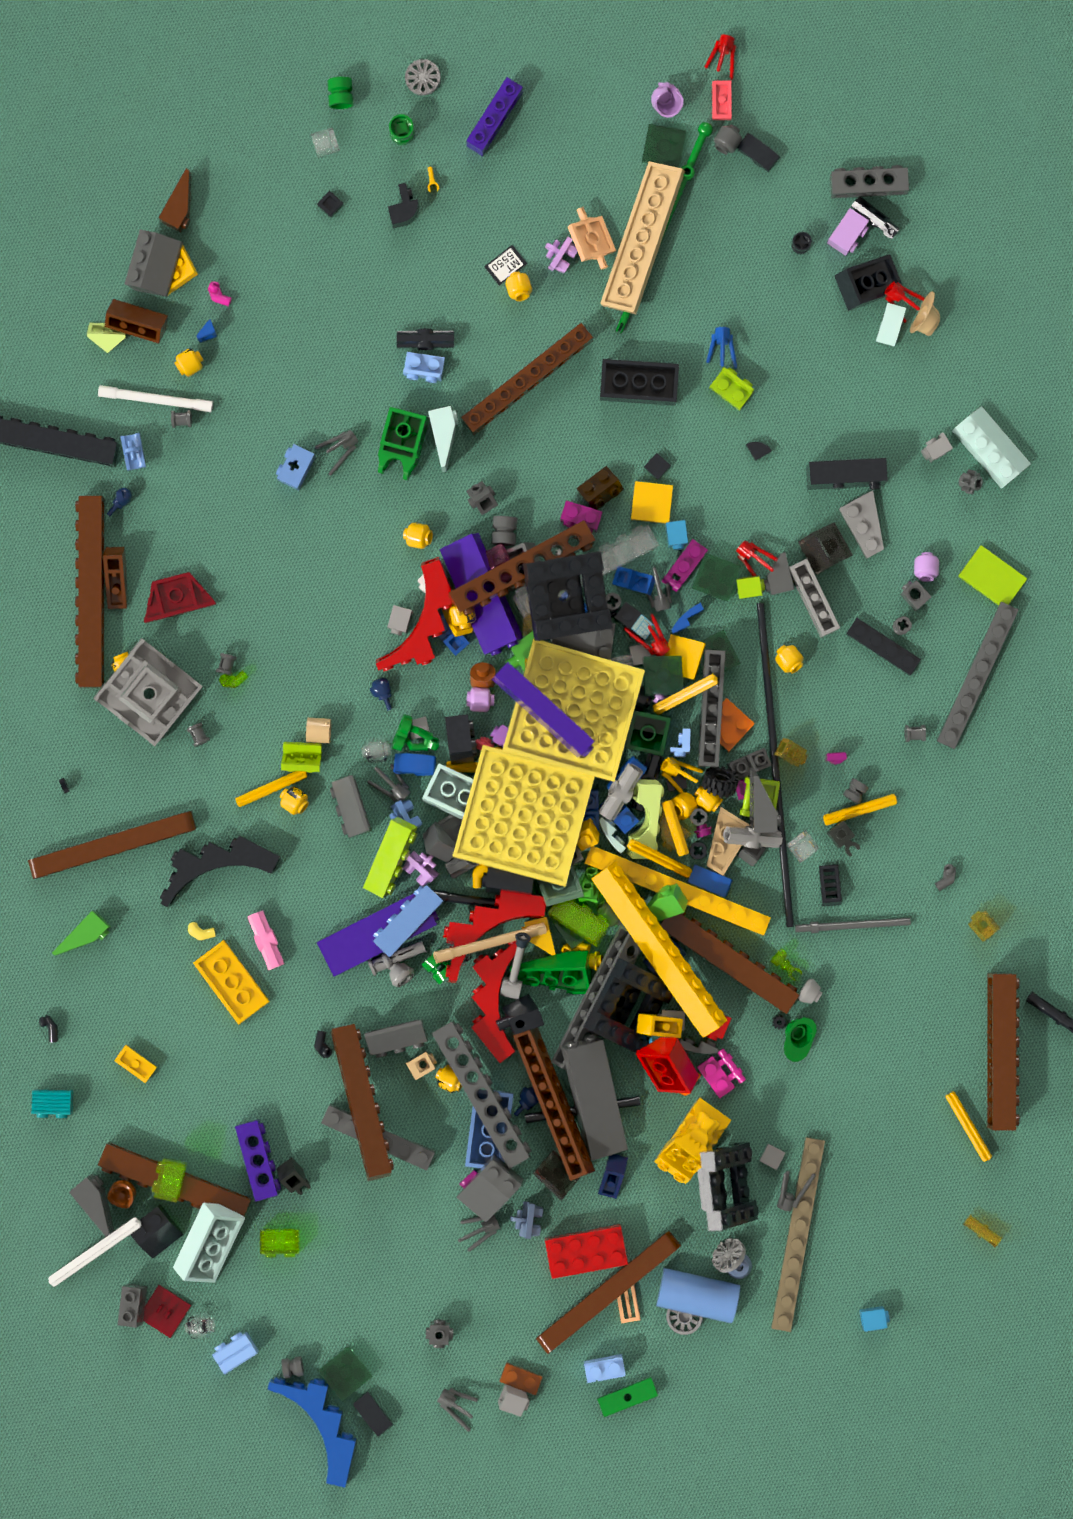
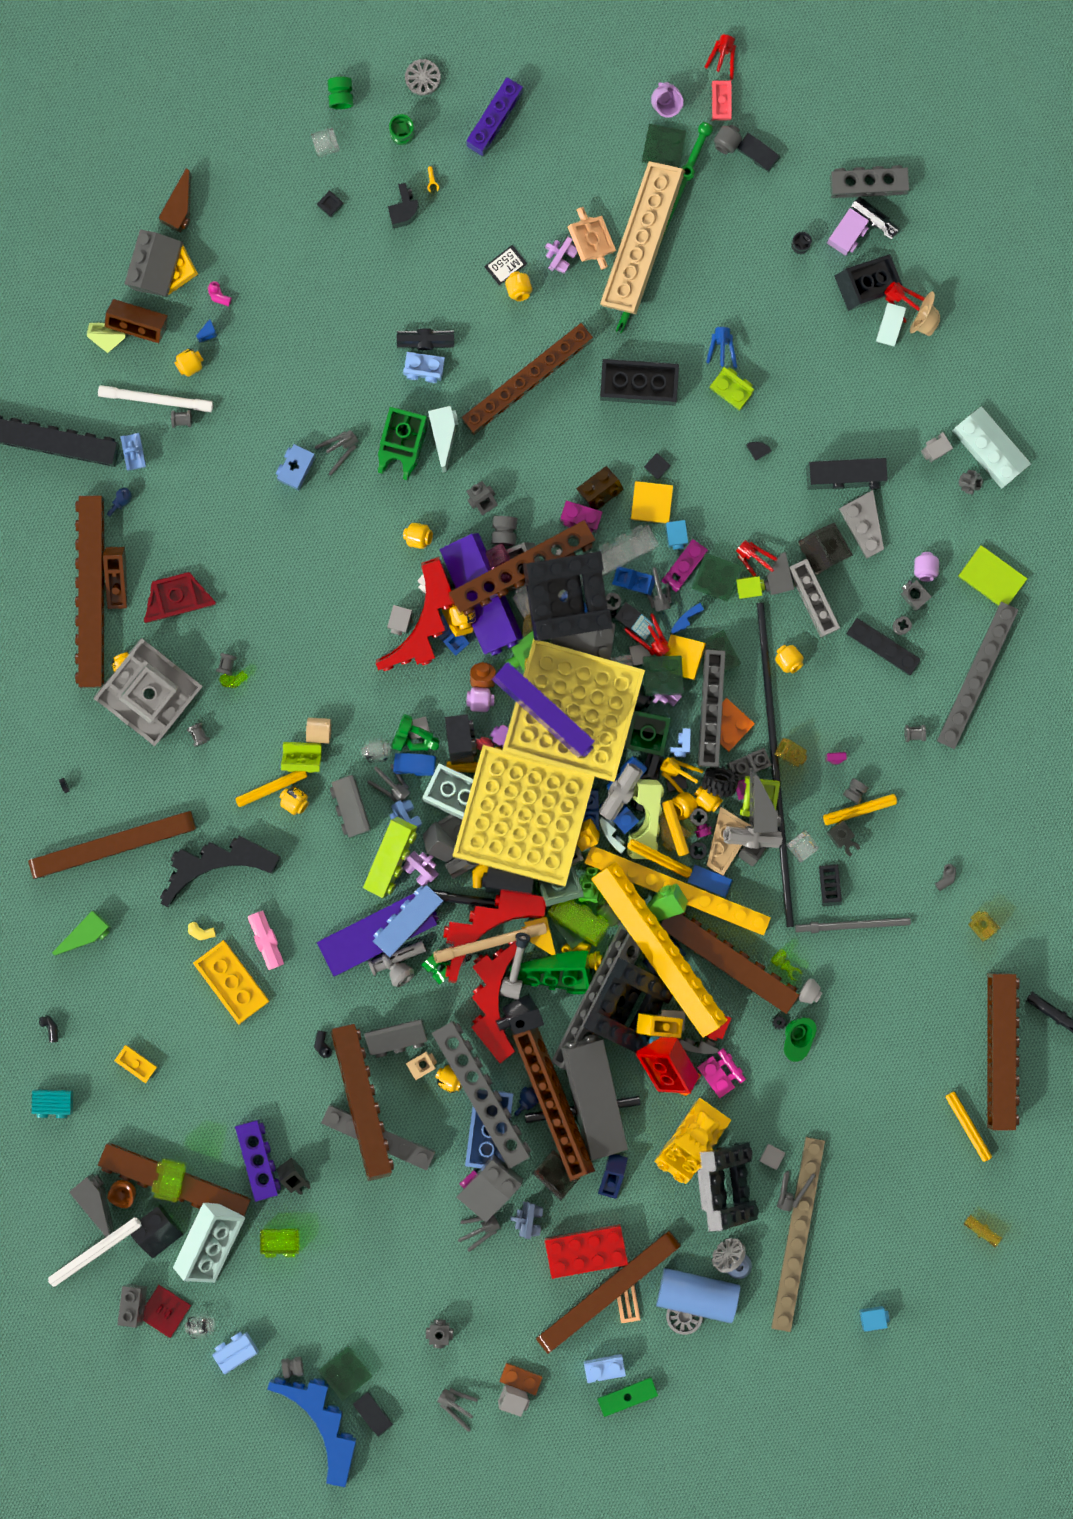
(381, 689): dark blue piece -> none
(685, 694): yellow axle -> none

